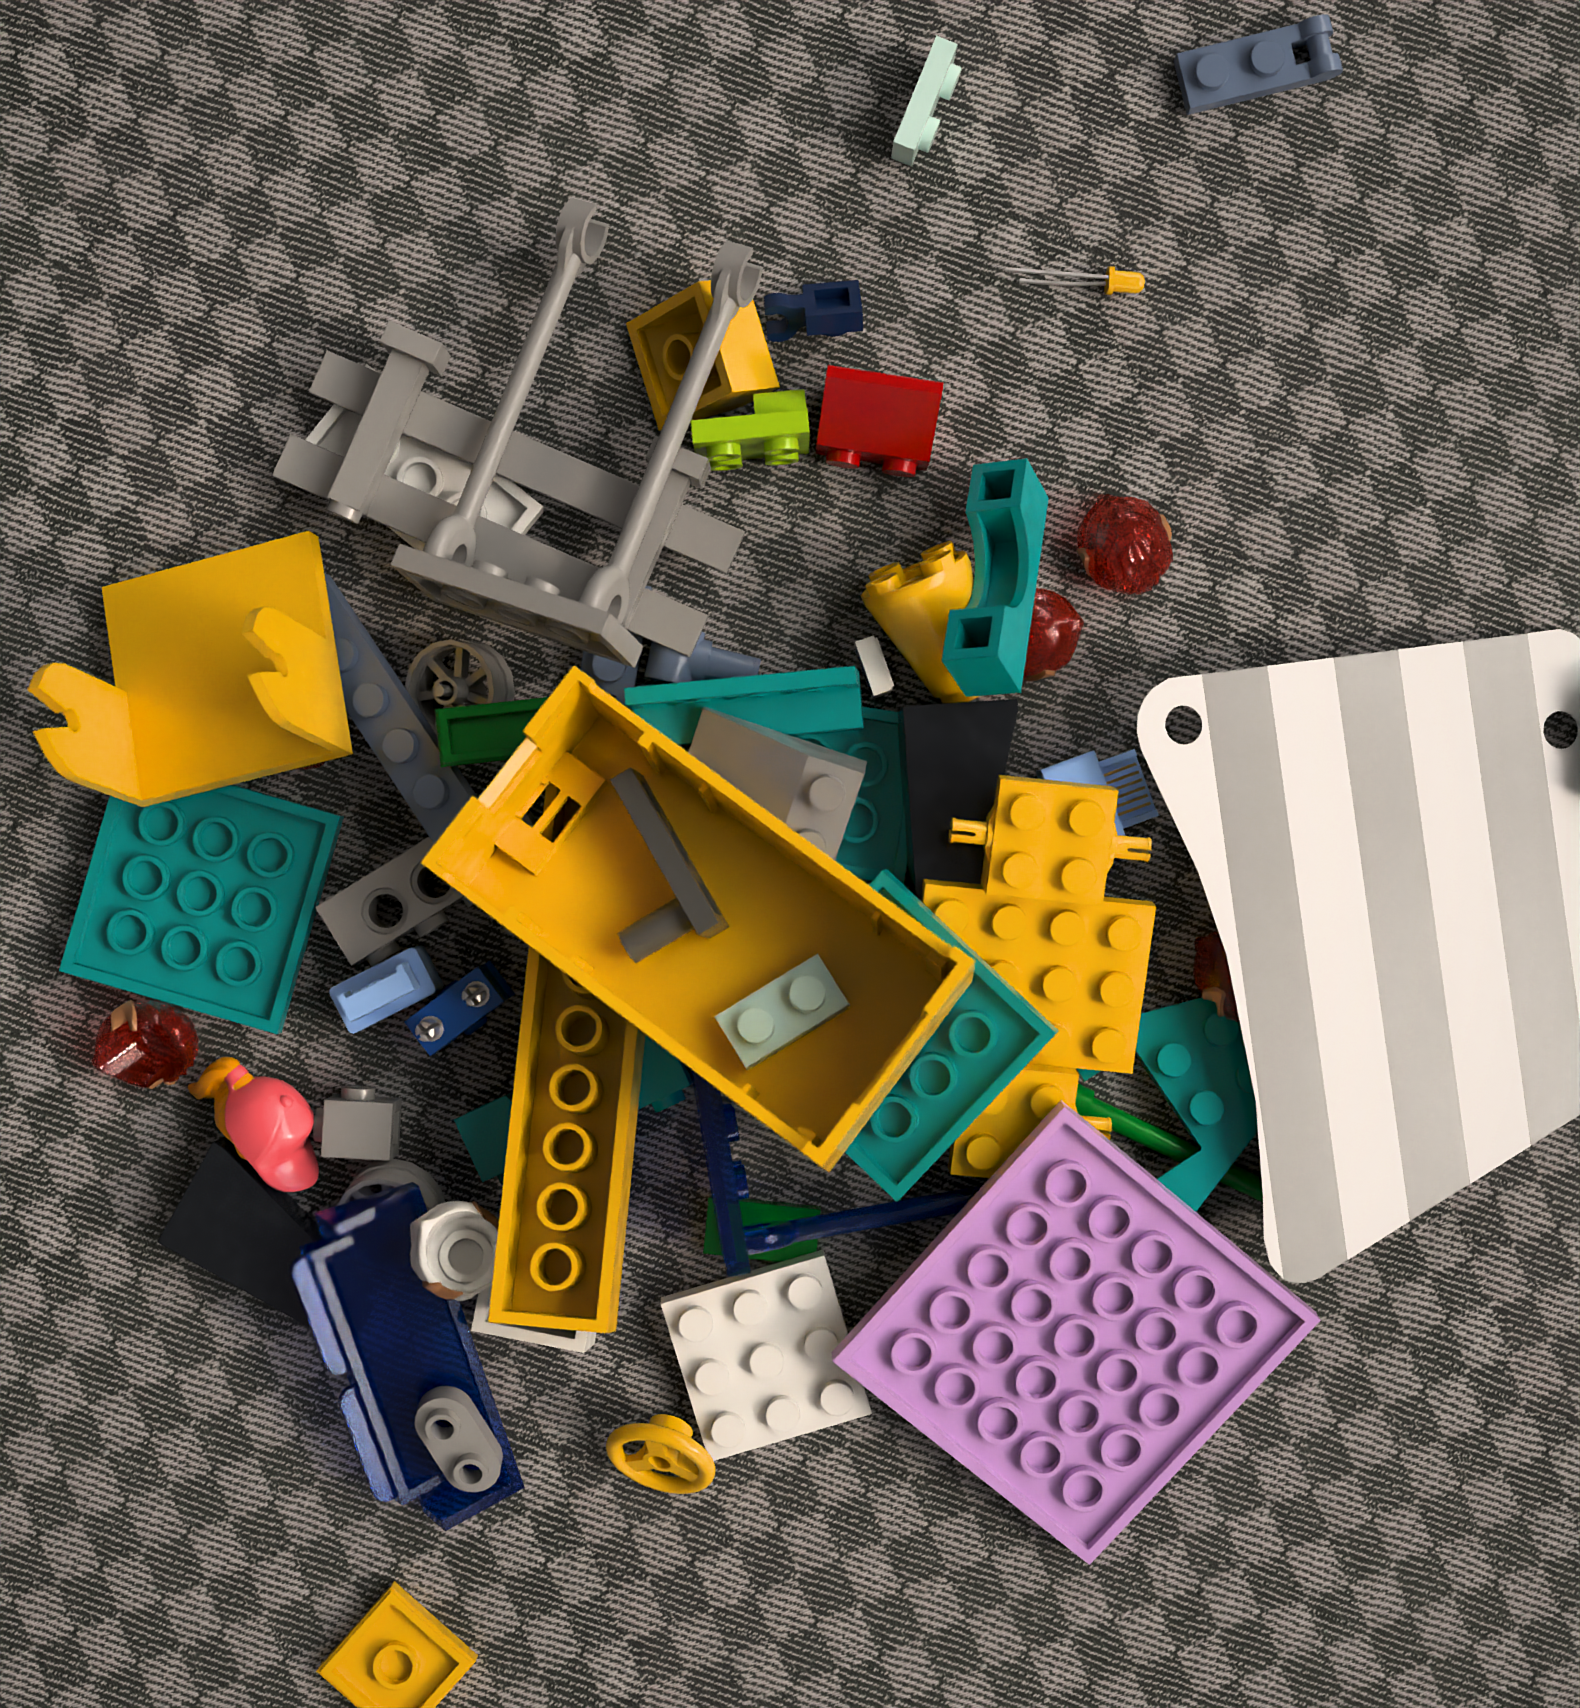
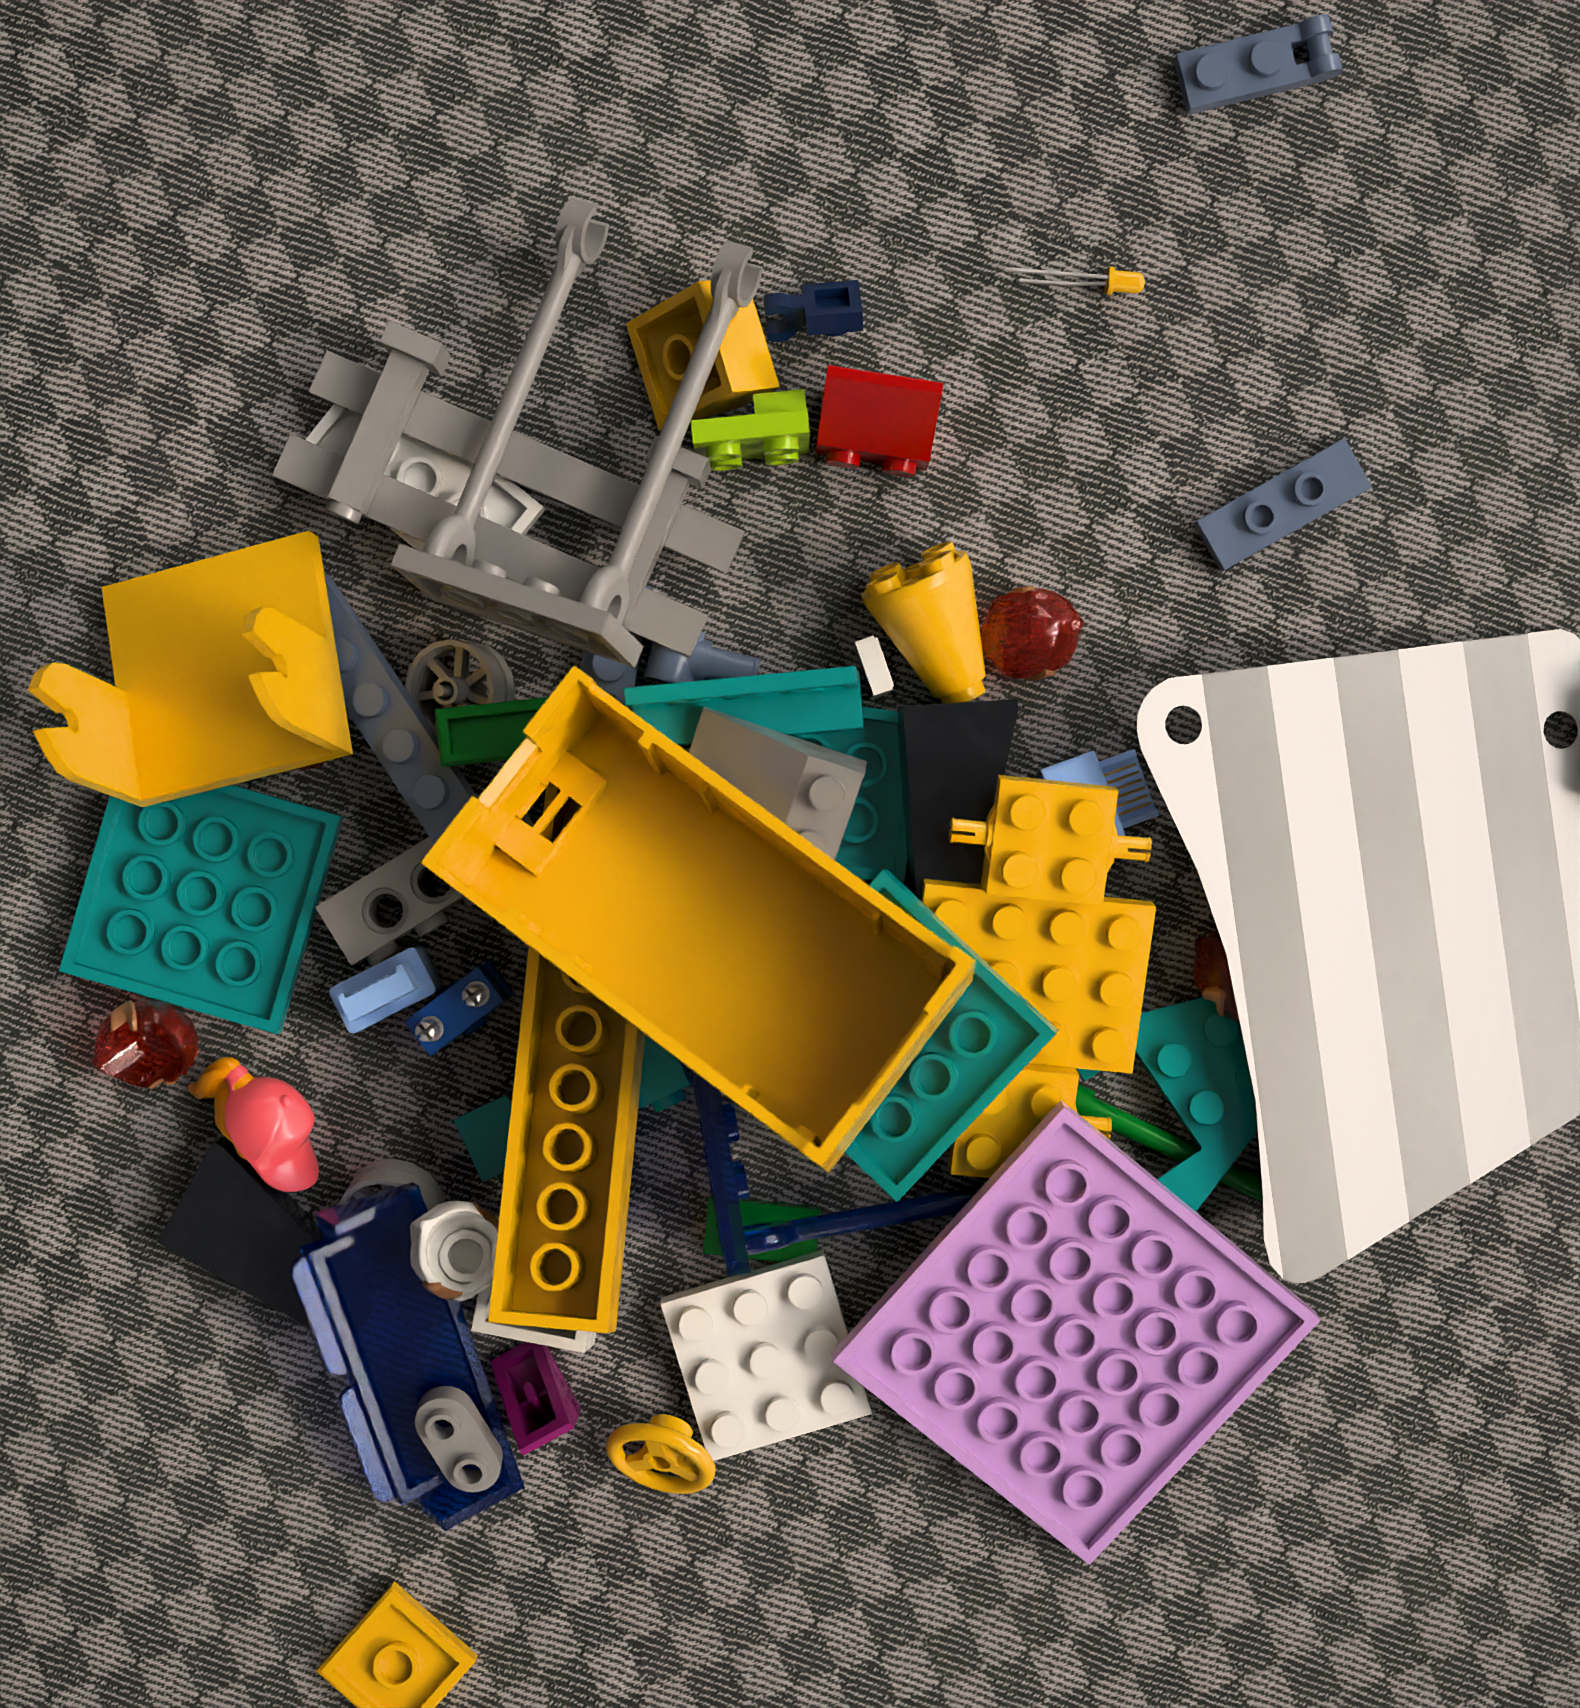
(358, 1125): light grey brick -> none
(534, 1395): none -> magenta slope
(694, 904): dark grey piece -> none
(782, 1011): light aqua plate -> none
(936, 81): light aqua plate -> none
(991, 635): teal arch -> none
(1124, 544): clear red hair -> none
(1282, 505): none -> sand blue plate

